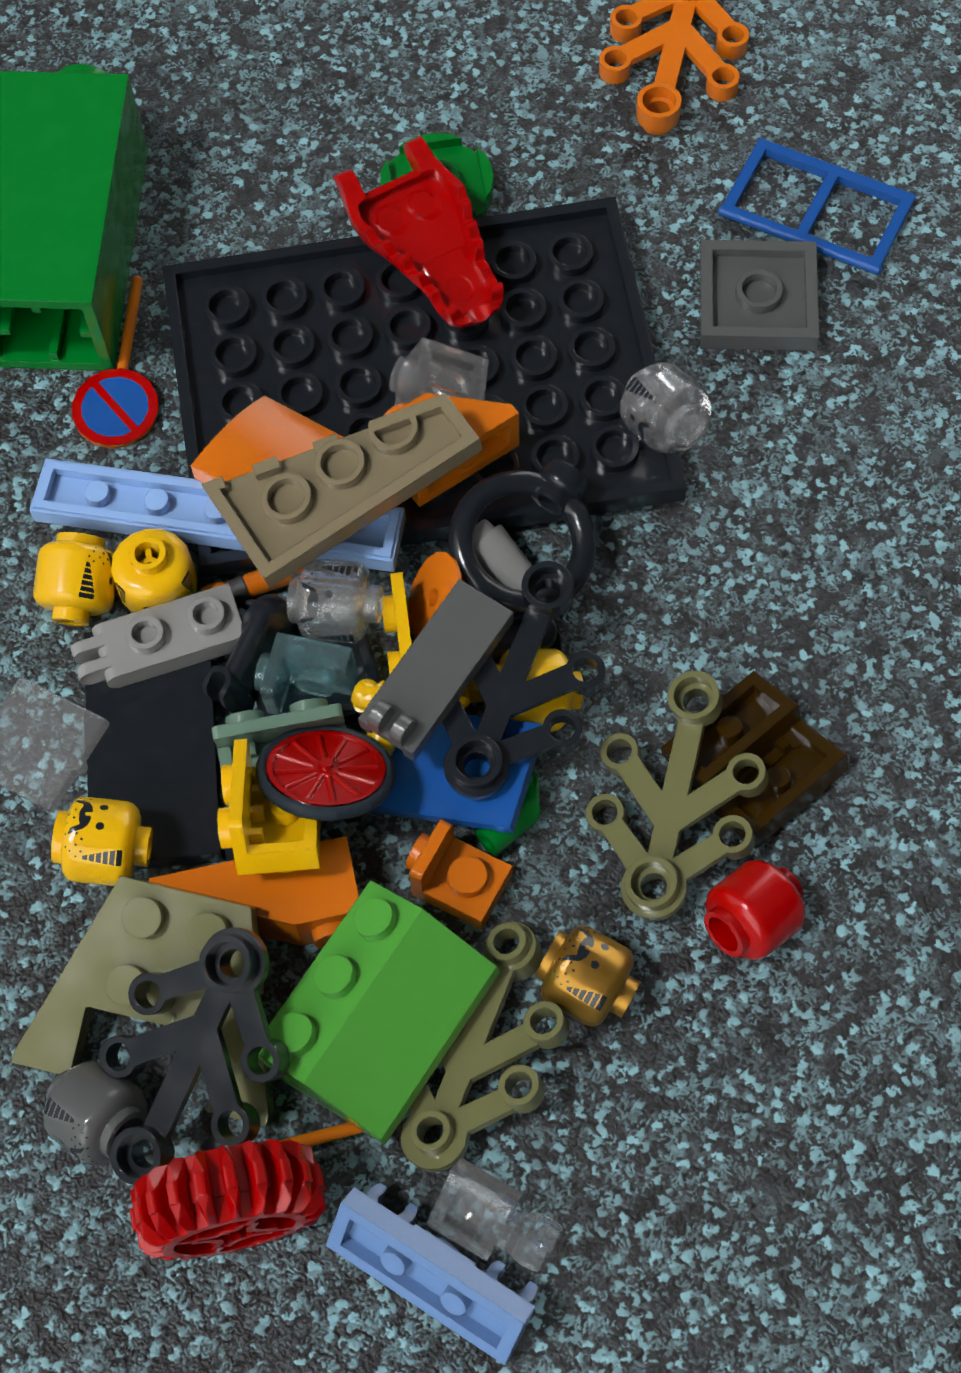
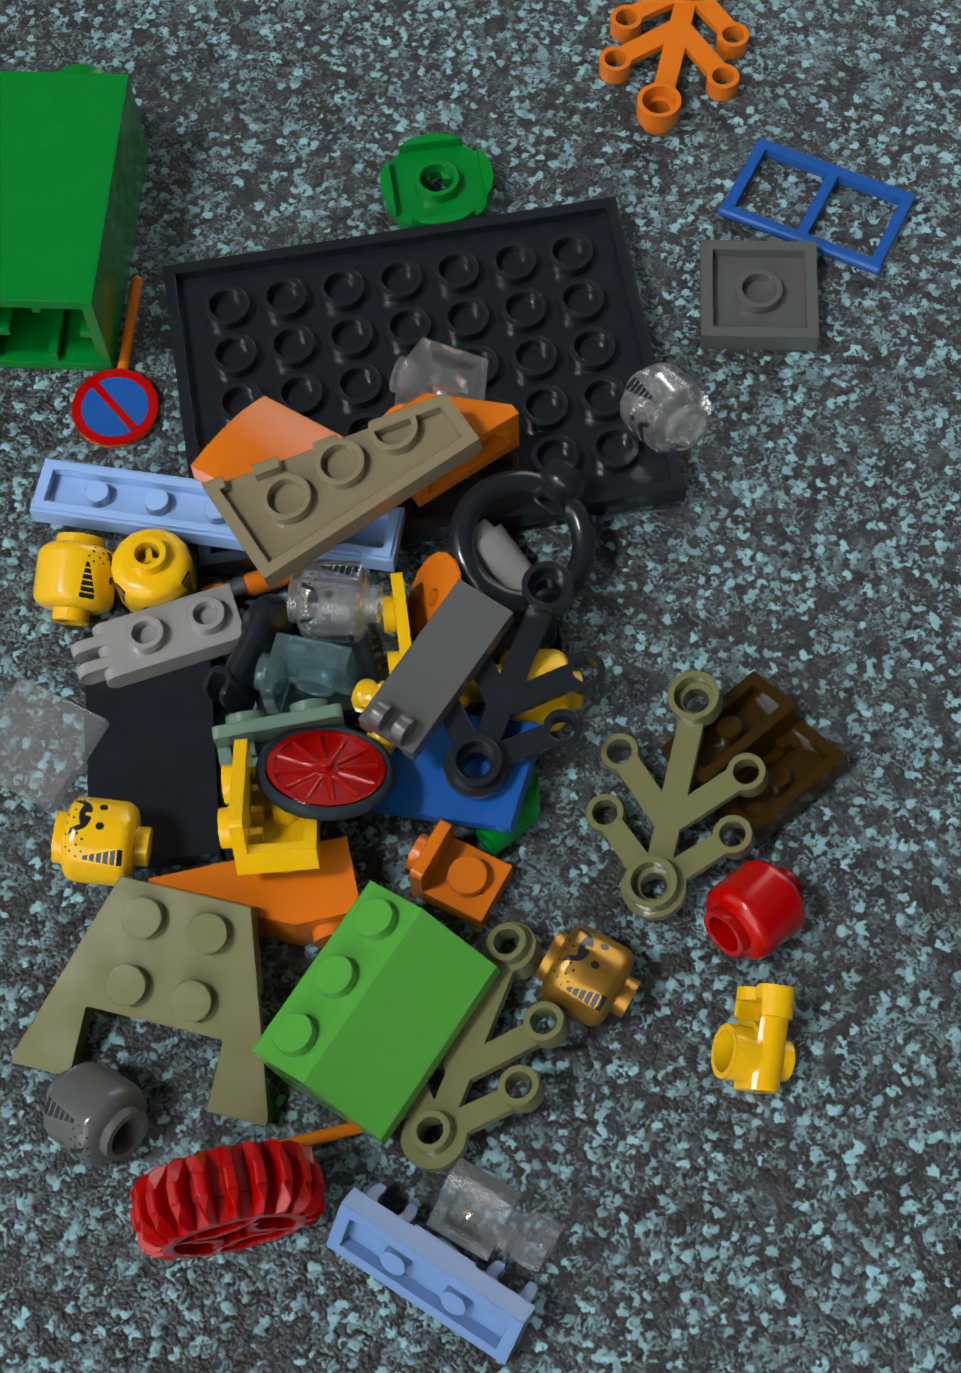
(198, 1048): black plant -> none
(427, 233): red animal -> none
(756, 1048): none -> yellow plate

